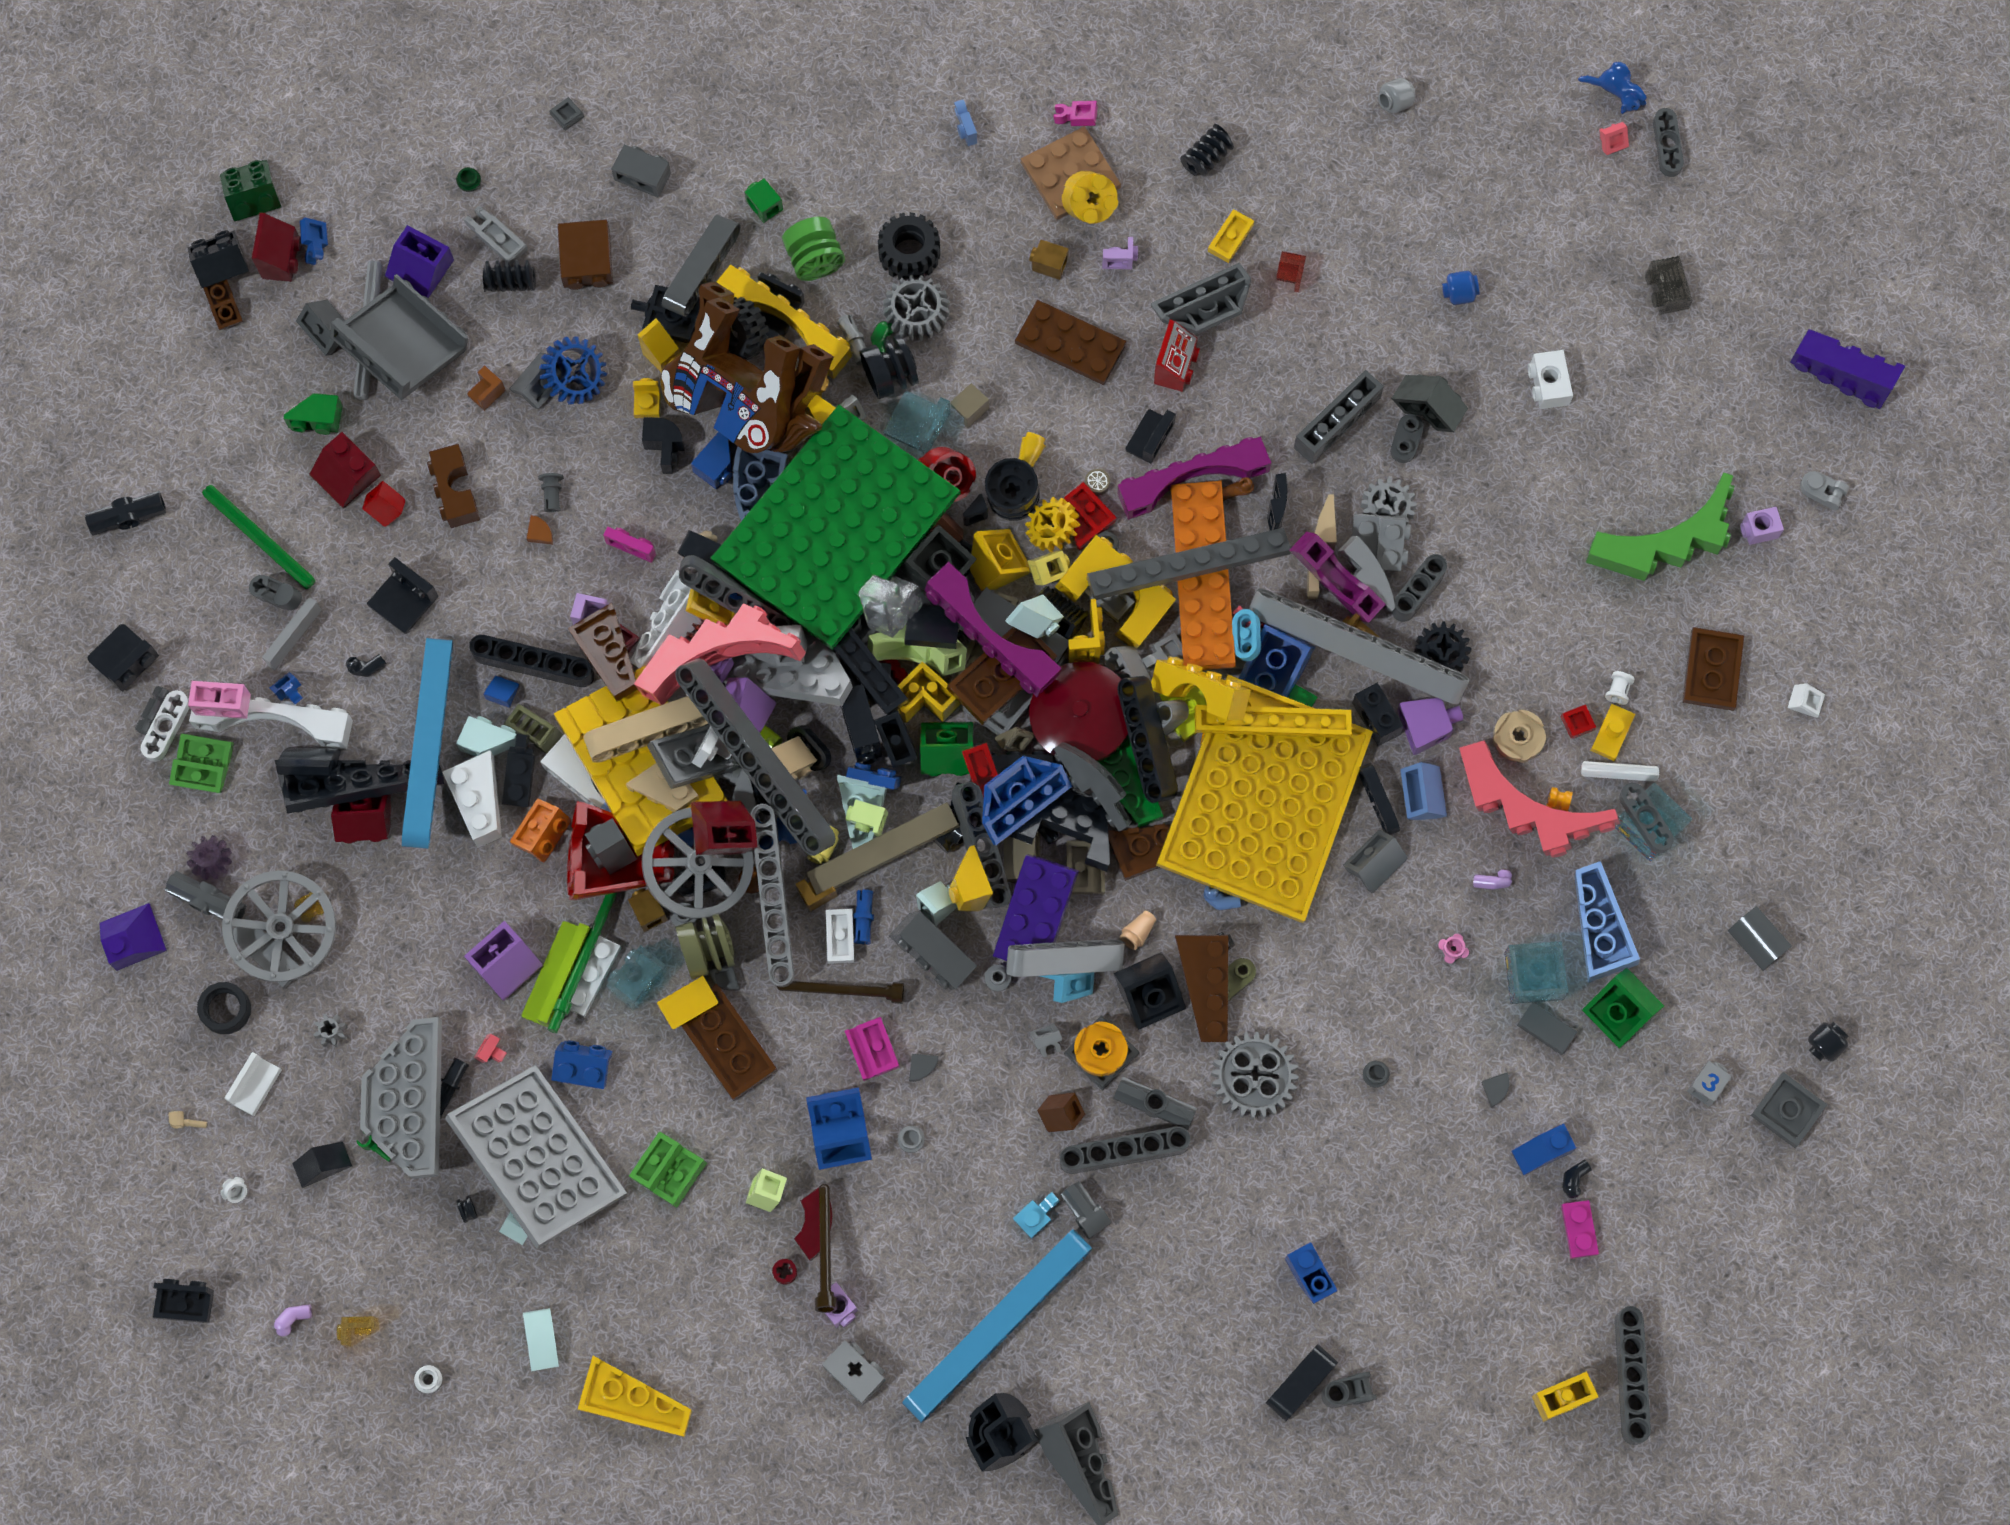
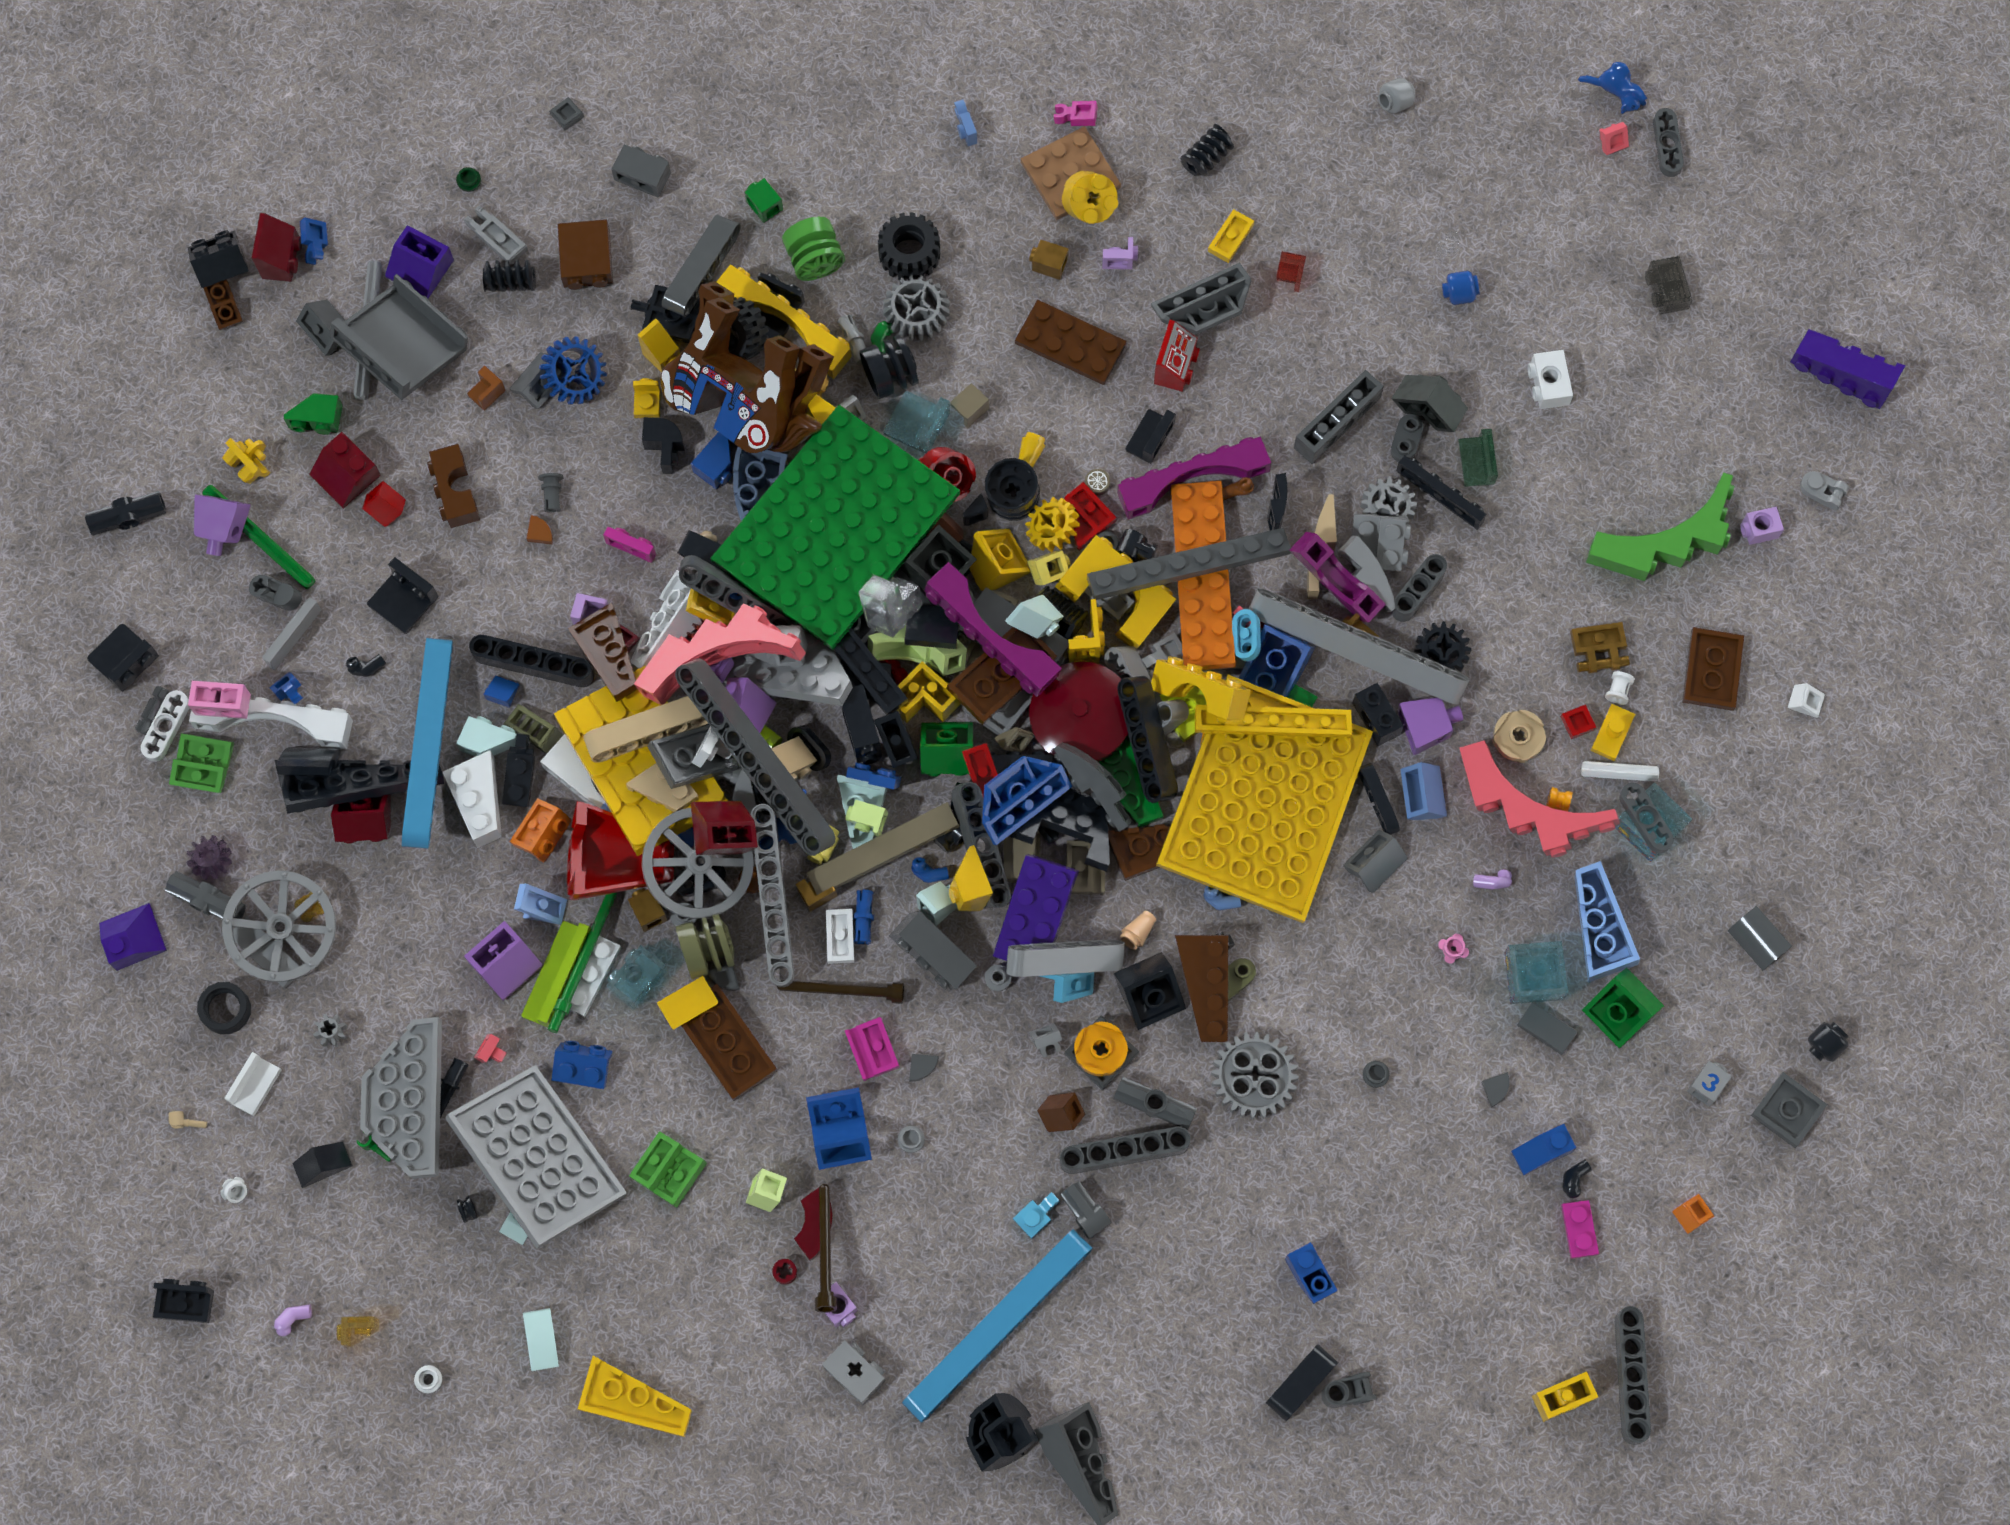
(219, 521): none -> medium lavender torso
(249, 190): dark green bracket -> none
(249, 454): none -> yellow hips
(540, 904): none -> light blue slope
(609, 847): dark grey brick -> none
(926, 873): none -> blue arm
(1136, 546): none -> black piece
(1434, 487): none -> black plate
(1478, 459): none -> clear green panel
(1597, 640): none -> pearl gold plate
(1693, 1213): none -> orange slope

